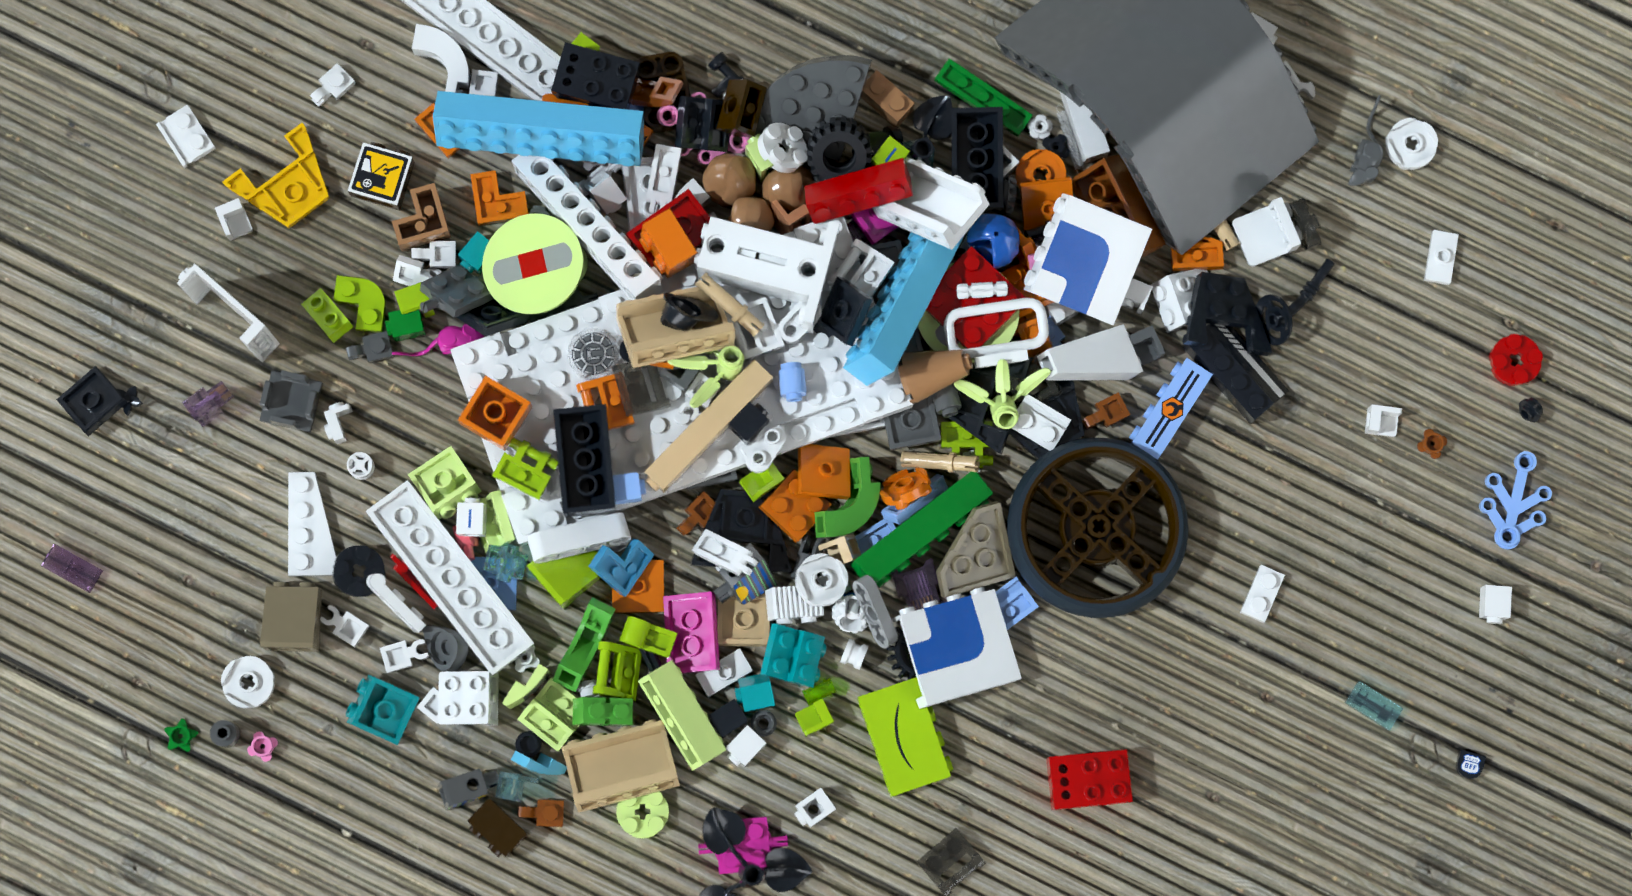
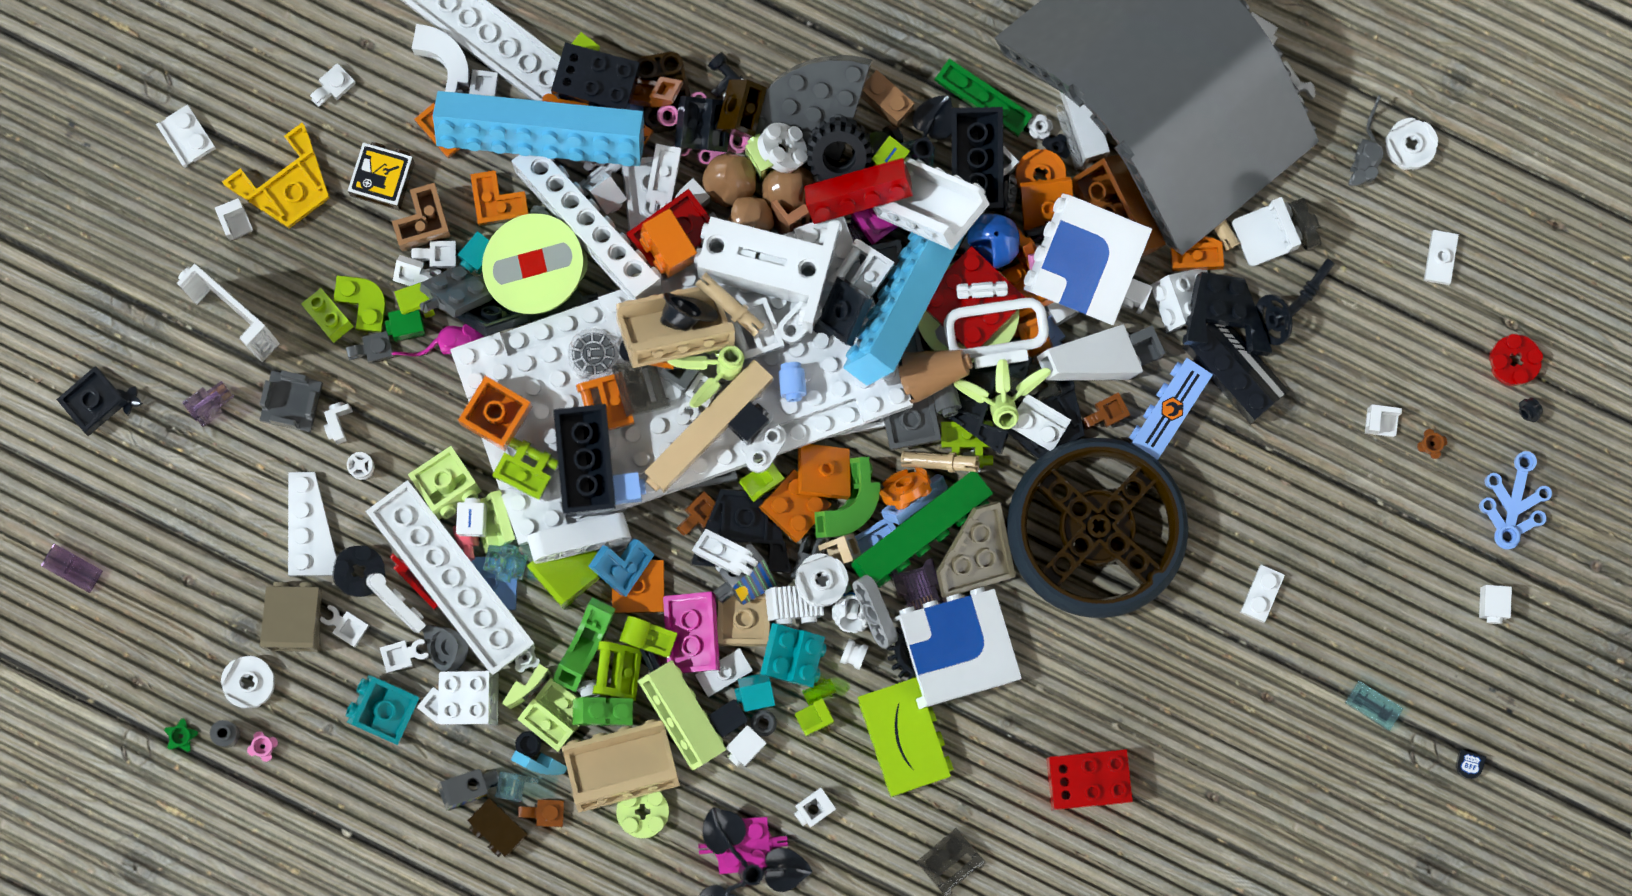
(1015, 602): light blue plate -> none

